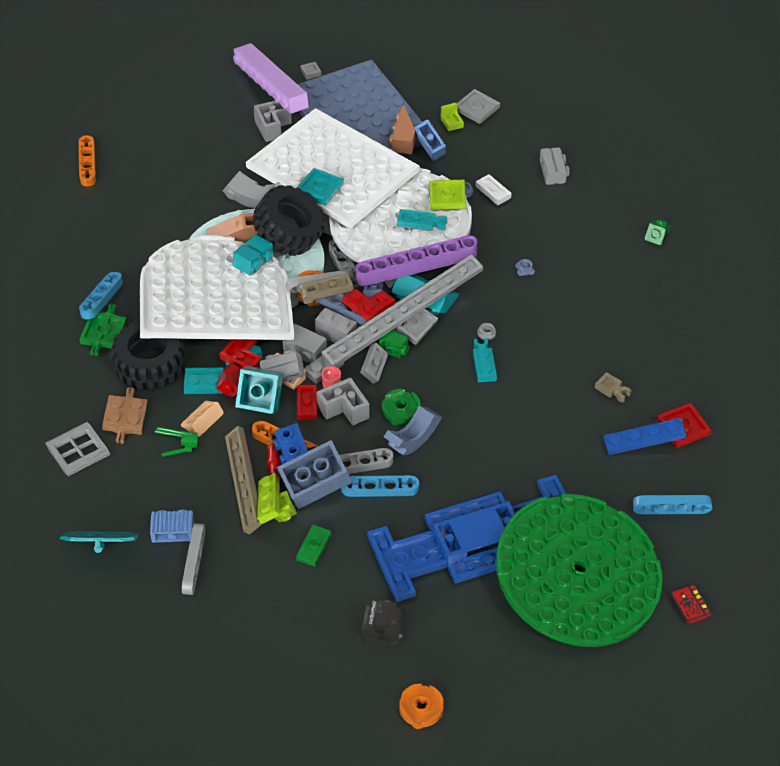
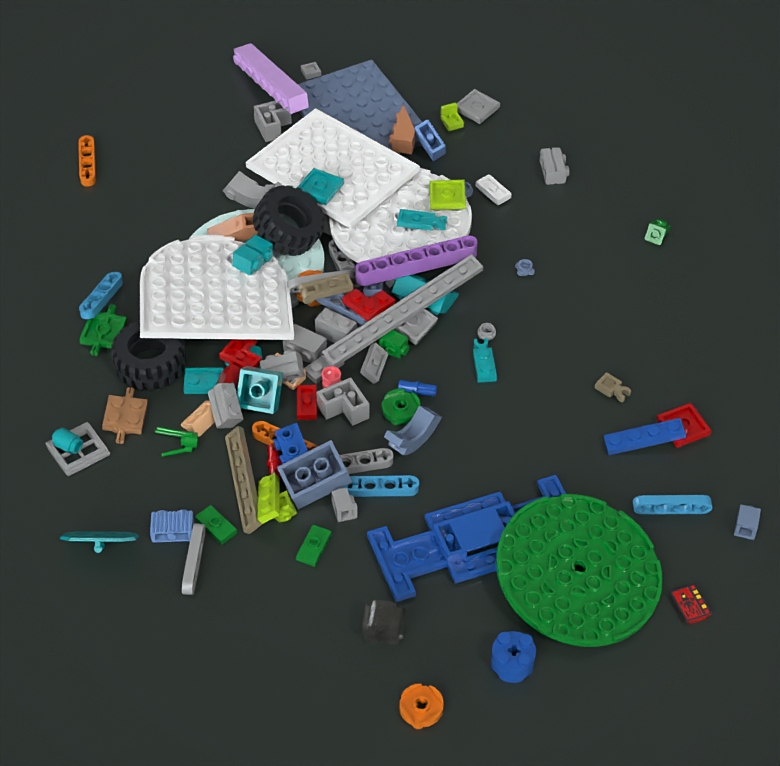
(67, 441): none -> teal brick
(216, 524): none -> green plate
(225, 405): none -> light grey brick
(343, 505): none -> light grey brick
(418, 388): none -> blue axle
(513, 656): none -> blue brick
(747, 522): none -> sand blue brick

